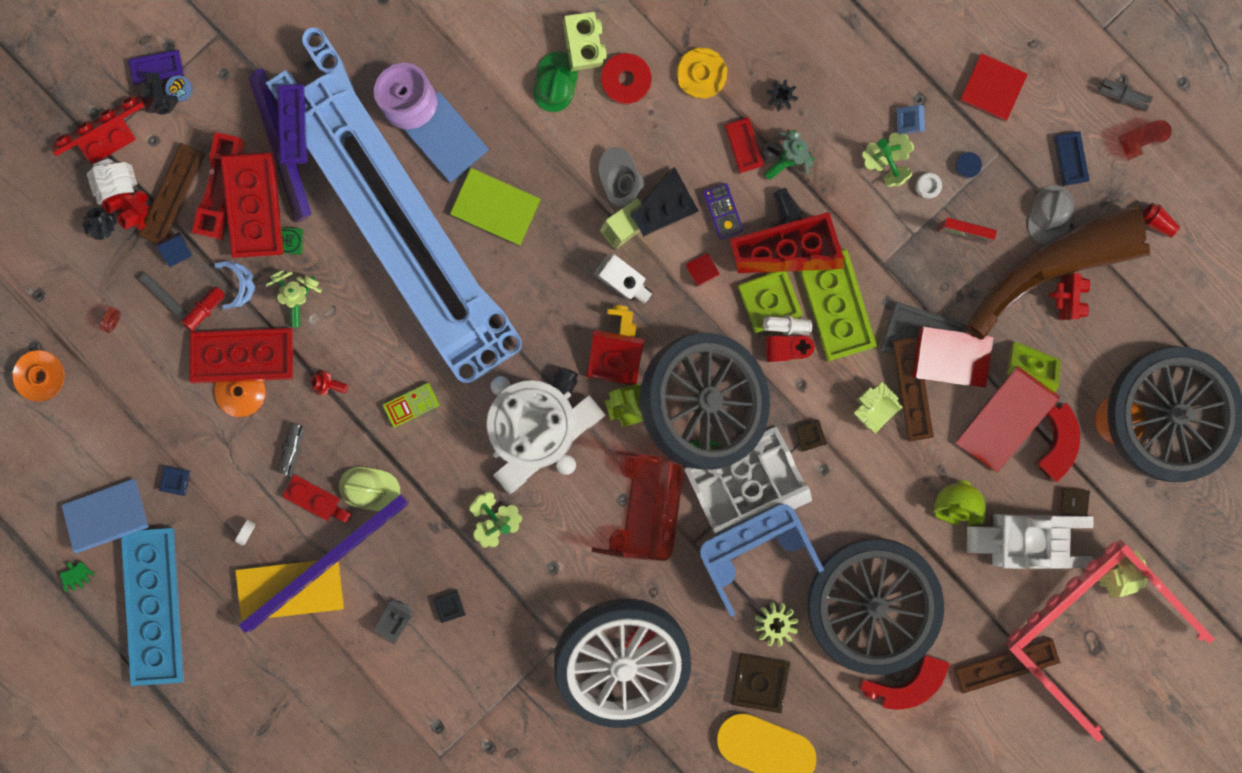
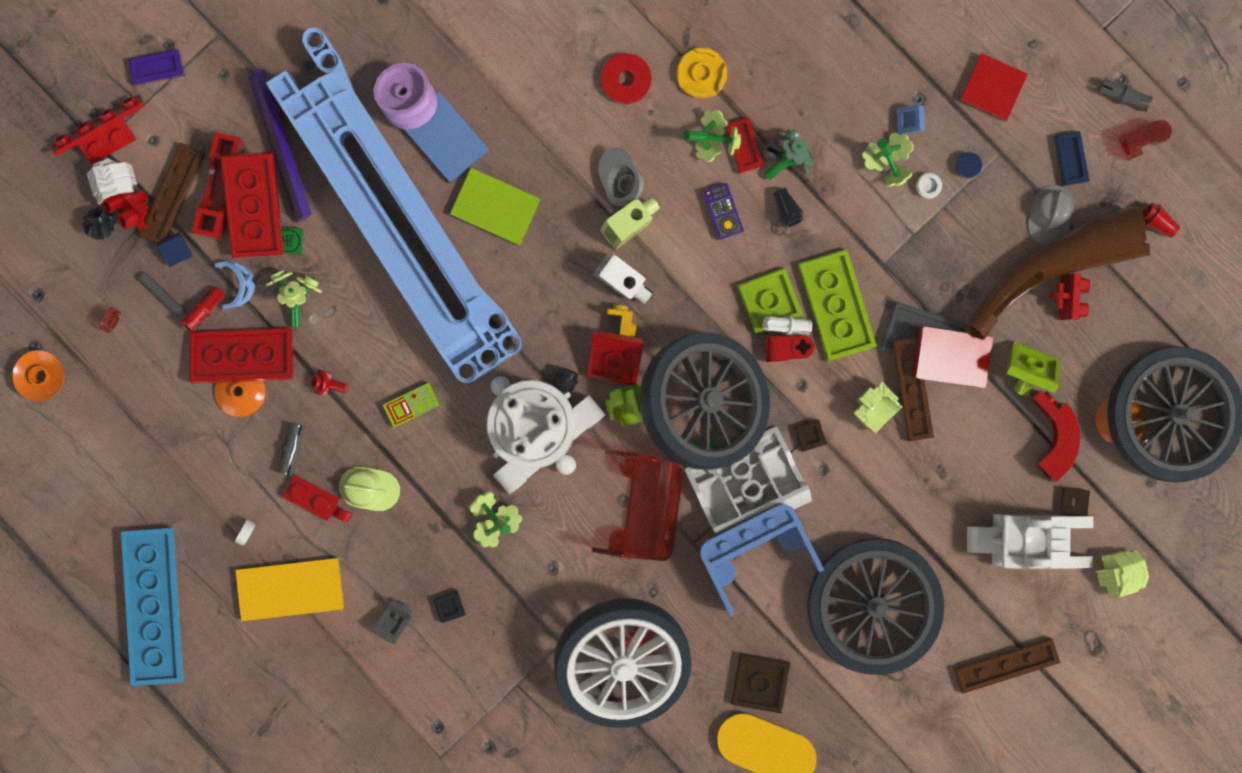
(76, 574): green piece -> none
(105, 516): medium blue tile -> none
(153, 96): black bracket -> none
(174, 480): dark blue tile -> none
(179, 87): tile -> none
(292, 124): dark purple tile -> none
(324, 564): dark purple tile -> none
(554, 82): green piece -> none
(576, 41): yellowish green brick -> none
(664, 205): black wing -> none
(702, 270): red slope -> none
(709, 145): none -> yellowish green plant
(780, 102): black gear -> none
(783, 629): yellowish green gear -> none
(790, 247): red wedge -> none
(917, 690): red arch -> none
(960, 502): lime cylinder -> none
(967, 231): red tile -> none
(1007, 419): tile -> none
(1059, 603): coral piece -> none

